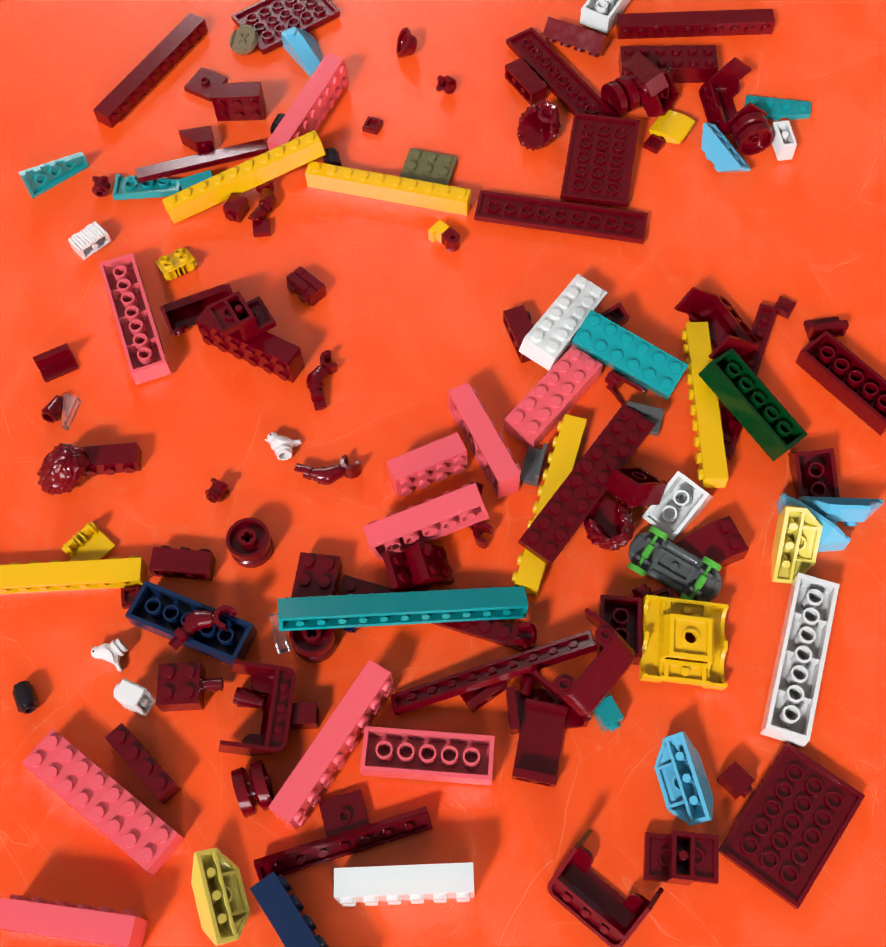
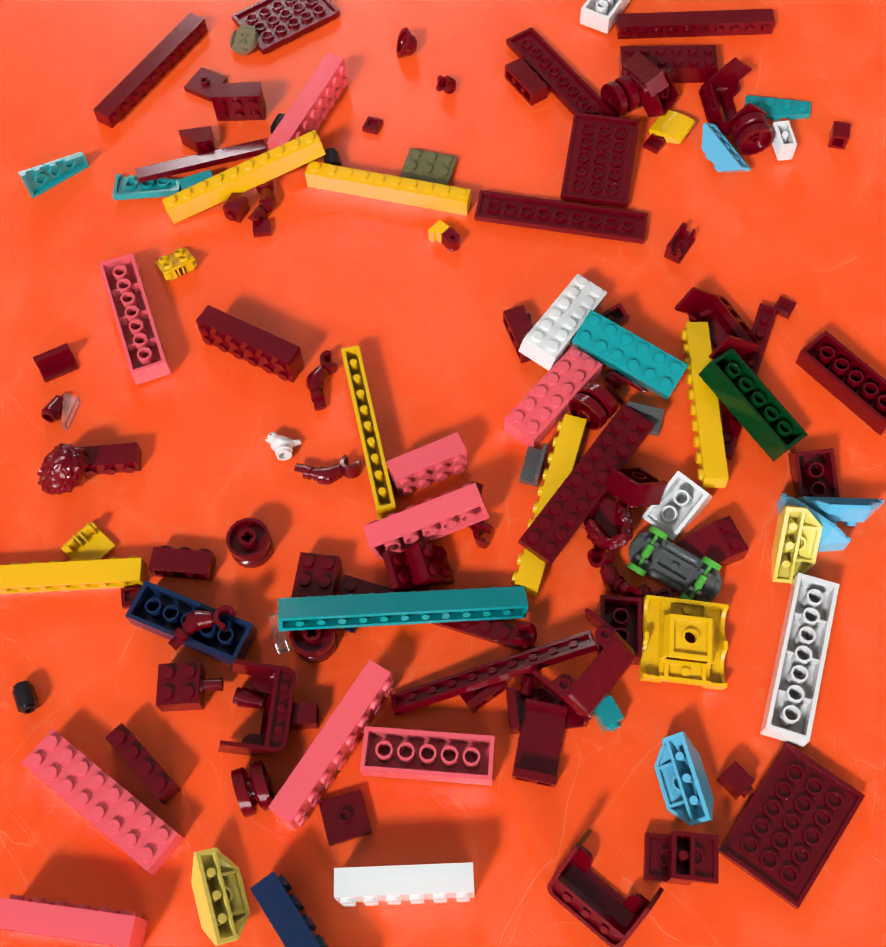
(89, 240): white brick -> none
(100, 186): dark red brick -> none
(110, 652): white animal -> none
(134, 697): white brick -> none
(185, 311): dark red windscreen -> none
(216, 491): dark red brick -> none
(236, 314): dark red bracket -> none
(302, 48): medium azure wedge -> none
(306, 286): dark red brick -> none
(344, 843): dark red tile -> none
(368, 432): none -> yellow brick
(484, 440): coral brick -> none
(538, 125): dark red hair -> none
(576, 36): dark red slope -> none
(593, 404): none -> dark red wheel
(611, 578): none -> dark red piece
(680, 244): none -> dark red hinge
(833, 325): dark red panel -> none
(839, 135): none -> dark red brick

